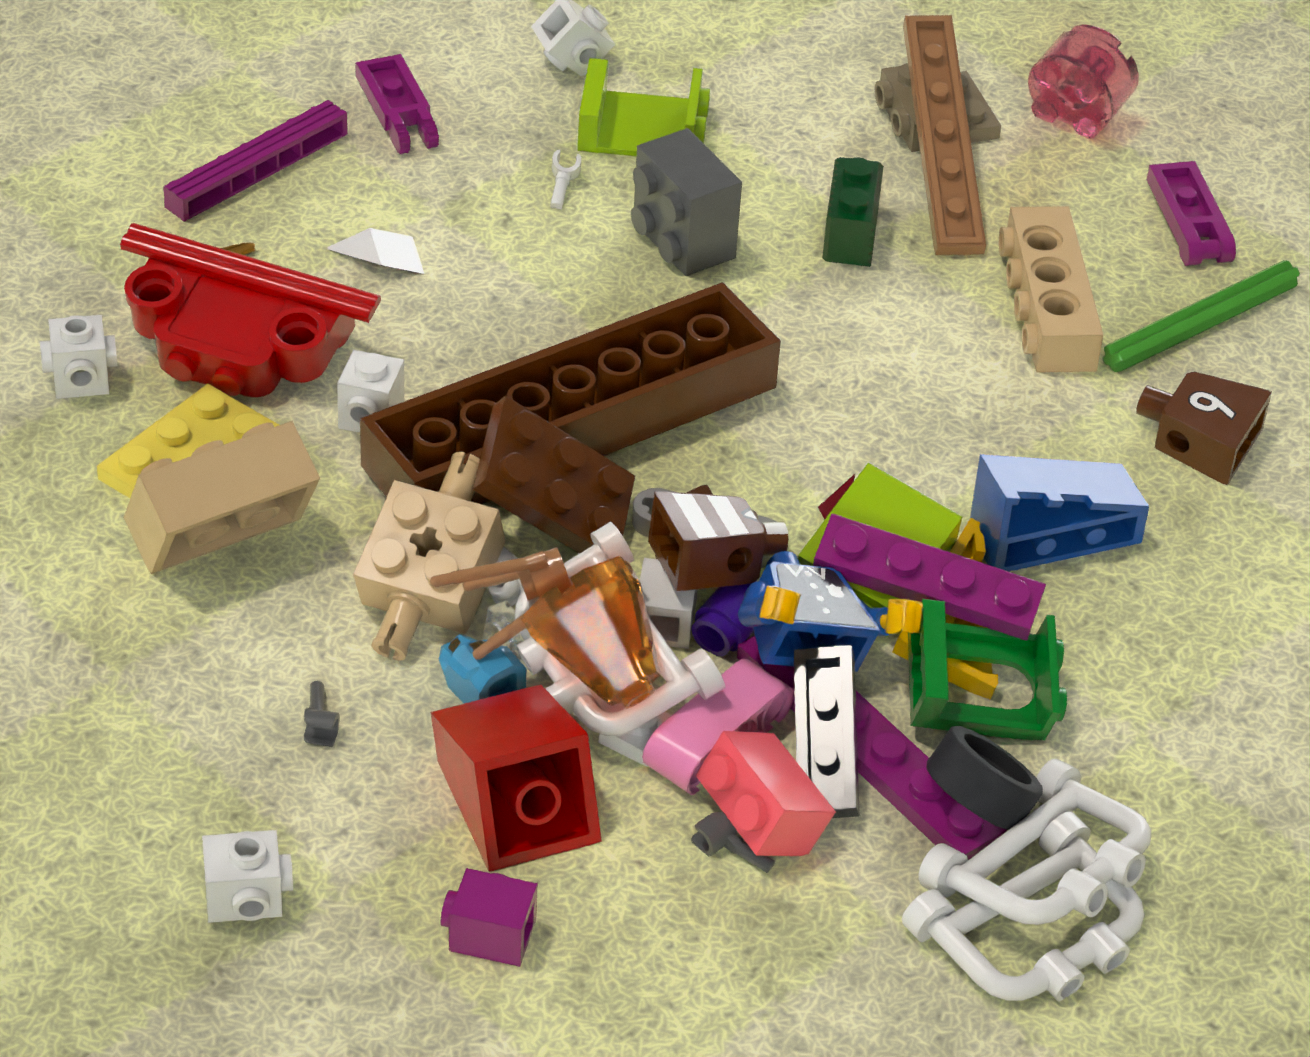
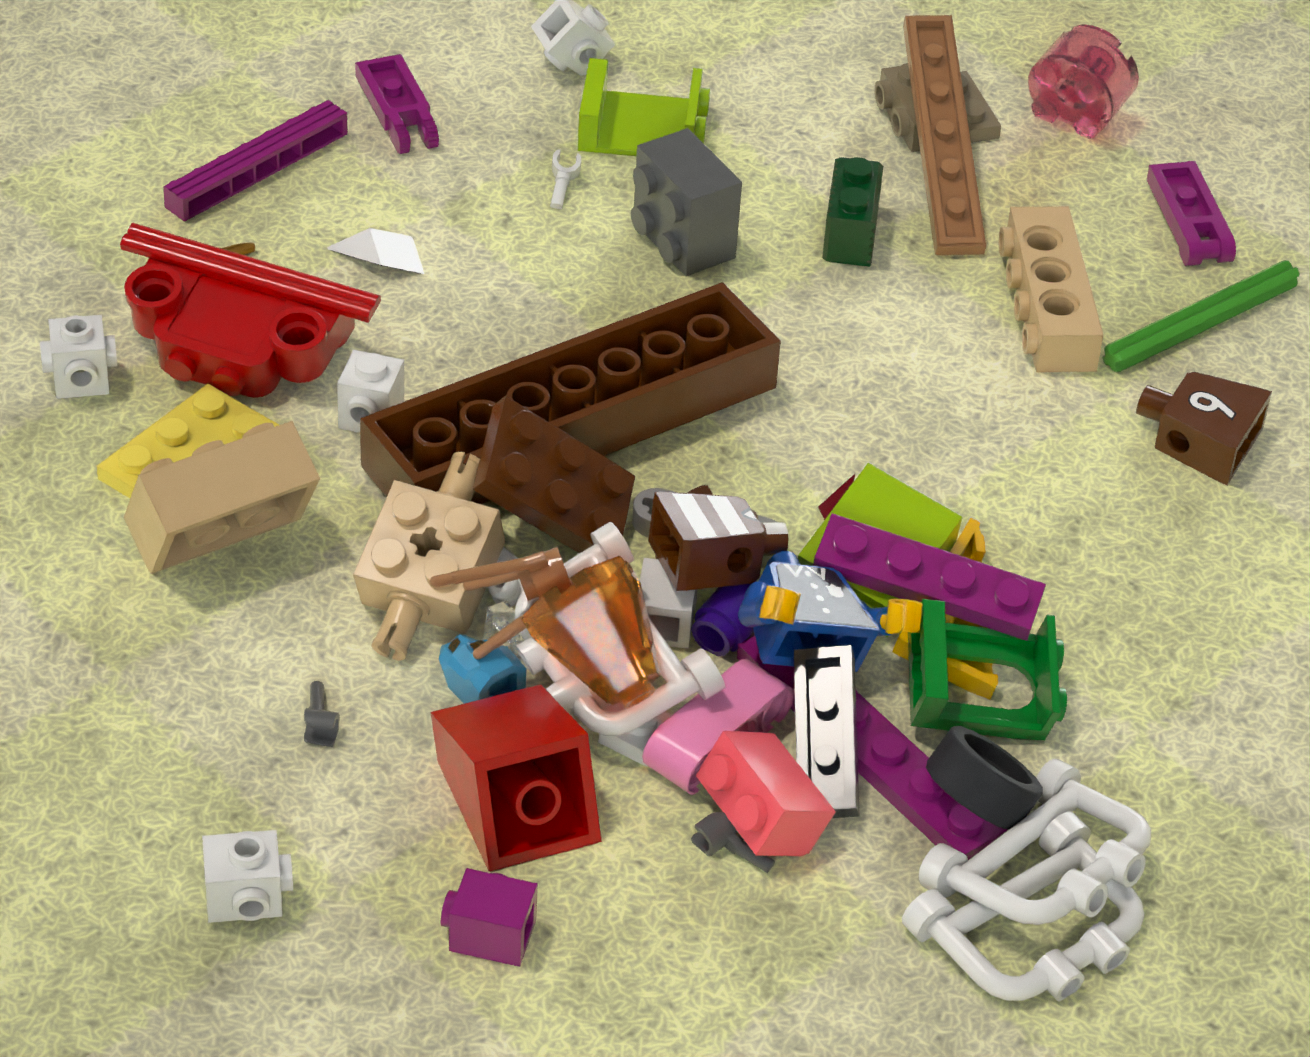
(1054, 509): blue wedge -> none

